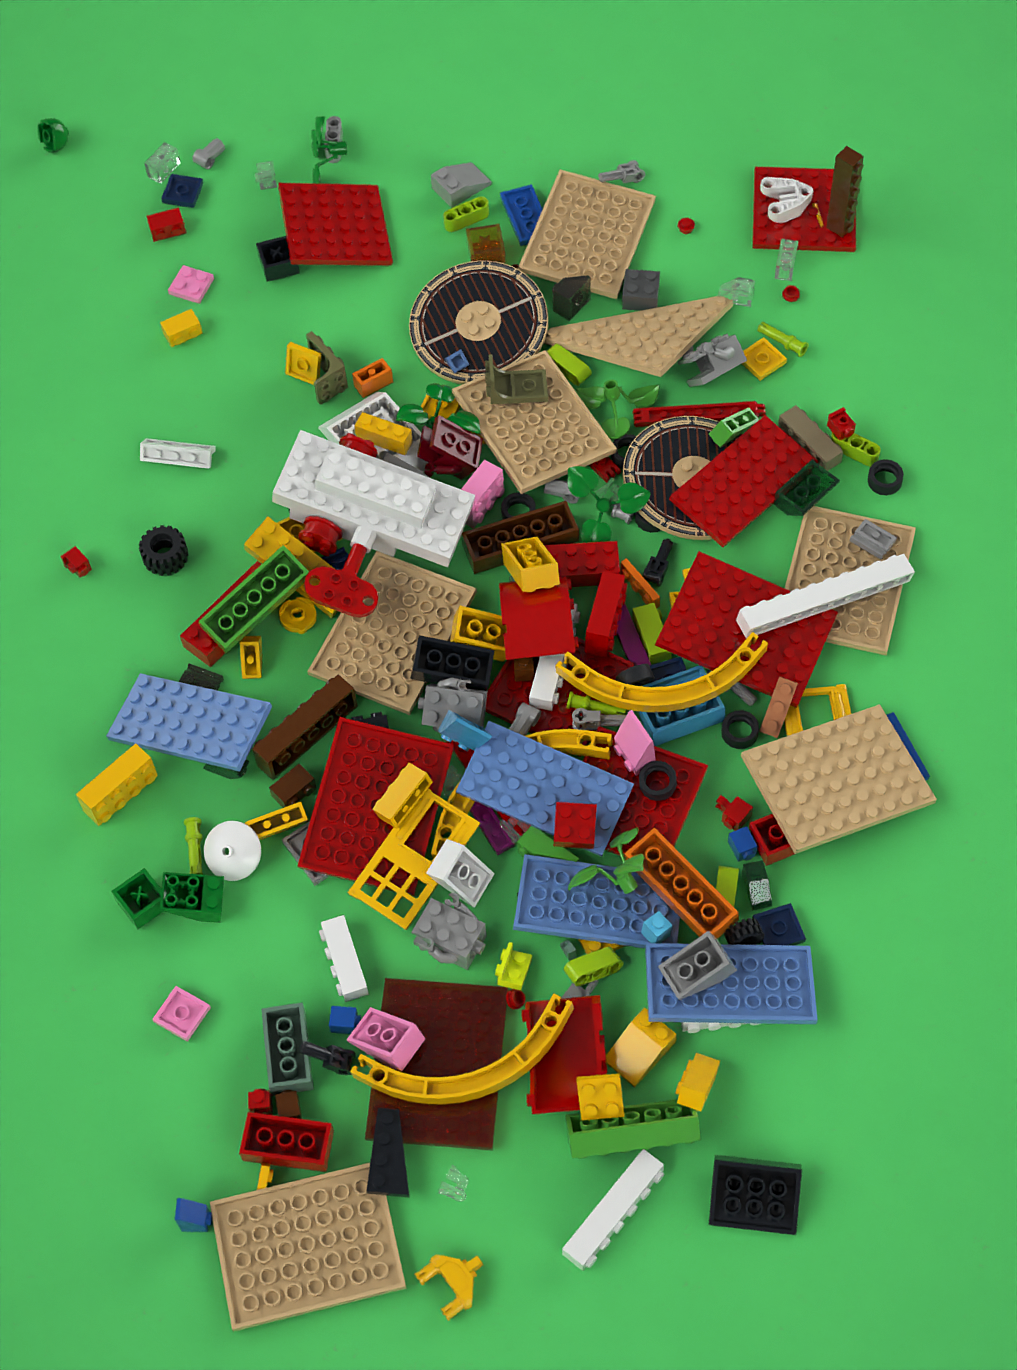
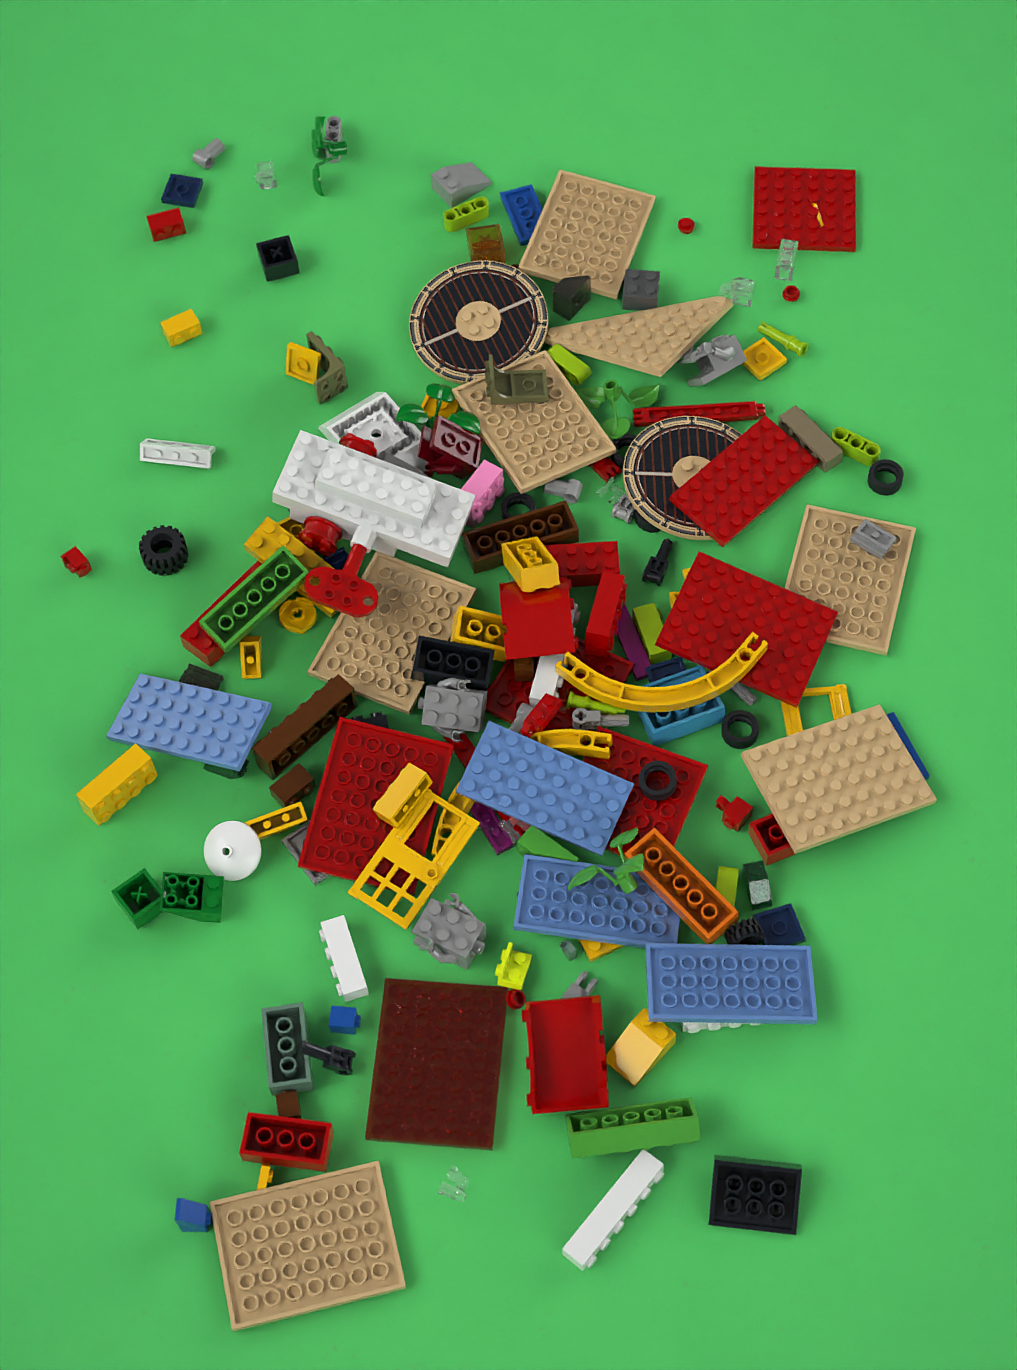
(53, 134): green cylinder -> none
(162, 162): clear brick -> none
(181, 1013): bright pink plate -> none
(191, 284): bright pink plate -> none
(193, 838): lime pin -> none
(259, 1100): red brick -> none
(334, 224): red plate -> none
(372, 377): orange brick -> none
(384, 433): yellow brick -> none
(387, 1038): bright pink slope -> none
(387, 1163): black wing -> none
(451, 780): clear piece -> none
(457, 361): medium blue slope -> none
(458, 1276): yellow connector -> none
(460, 872): white slope -> none
(463, 731): dark azure slope -> none
(476, 1083): yellow piece -> none
(541, 715): none -> red hinge
(575, 825): red brick -> none
(593, 966): lime beam -> none
(600, 1096): yellow plate -> none
(626, 172): light grey connector -> none
(631, 496): green plant -> none
(634, 744): bright pink slope -> none
(636, 675): black tyre -> none
(639, 584): orange plate -> none
(656, 928): medium azure brick -> none
(697, 966): light grey slope -> none
(697, 1081): yellow brick -> none
(733, 427): bright green slope -> none
(742, 844): blue brick -> none
(778, 707): nougat plate -> none
(790, 197): white connector -> none
(805, 489): clear green slope -> none
(824, 595): white brick -> none
(841, 424): red brick -> none
(844, 191): reddish brown brick -> none

